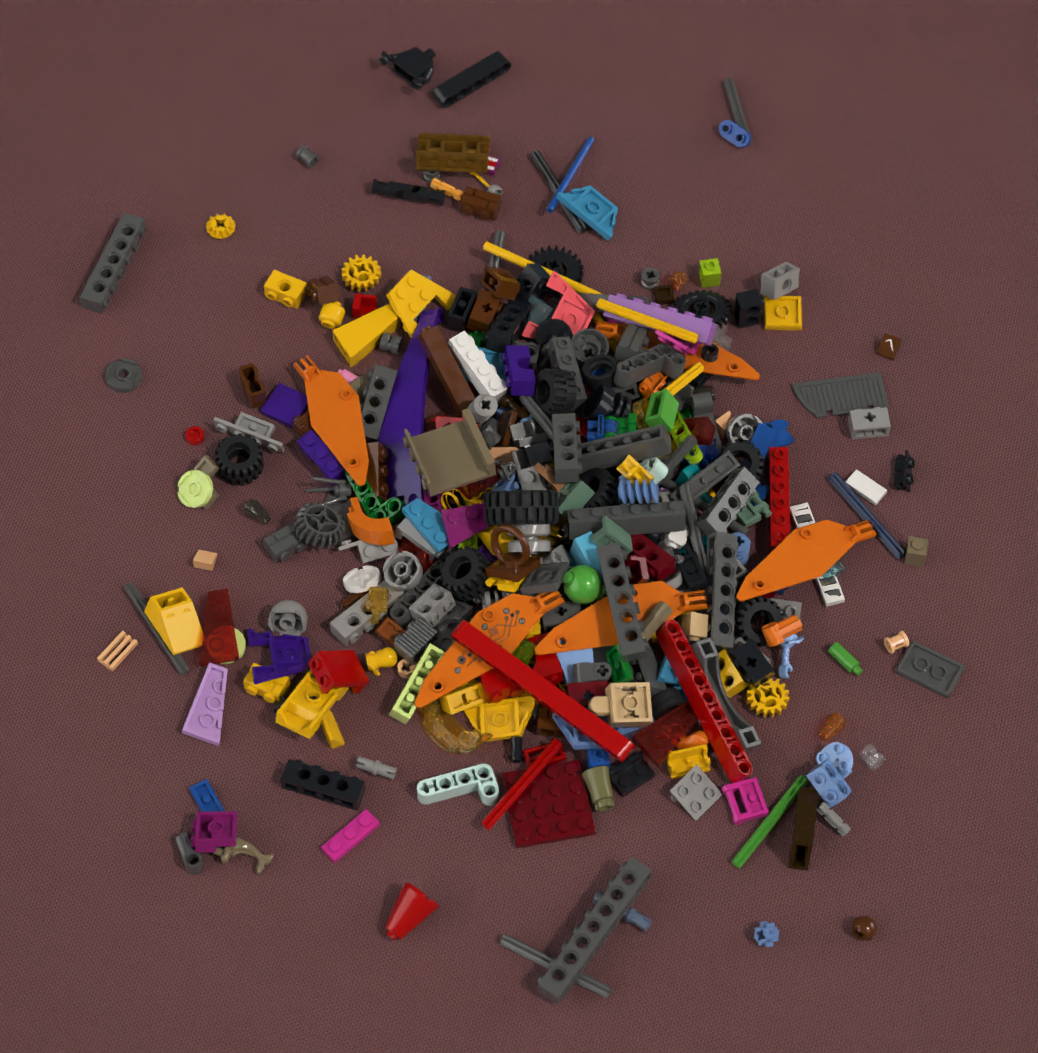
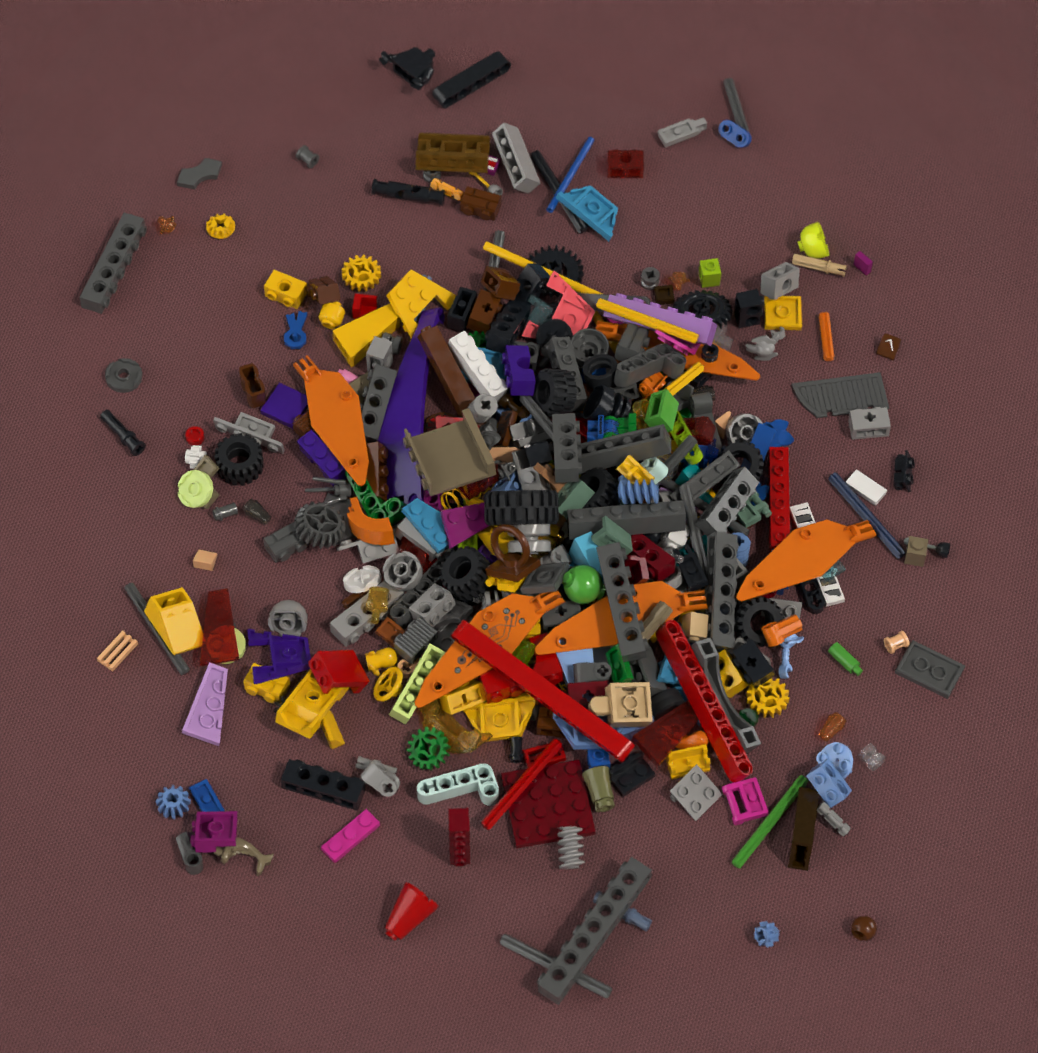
(127, 437): none -> black pin
(167, 224): none -> clear orange plant
(179, 798): none -> medium blue gear
(193, 176): none -> dark grey tile
(194, 455): none -> white gear
(225, 511): none -> dark grey pin
(295, 337): none -> blue piece
(379, 353): none -> light grey brick
(379, 777): none -> light grey piece
(391, 685): none -> yellow piece
(420, 746): none -> green gear
(459, 836): none -> dark red brick
(516, 158): none -> light grey brick
(570, 847): none -> light grey piece
(625, 163): none -> clear red brick
(681, 131): none -> light grey hinge
(749, 716): none -> dark green tile
(765, 345): none -> light grey piece
(808, 596): none -> black beam
(813, 241): none -> neon yellow cylinder
(817, 264): none -> tan axle
(826, 336): none -> orange axle
(863, 263): none -> magenta tile
(942, 548): none -> black hinge

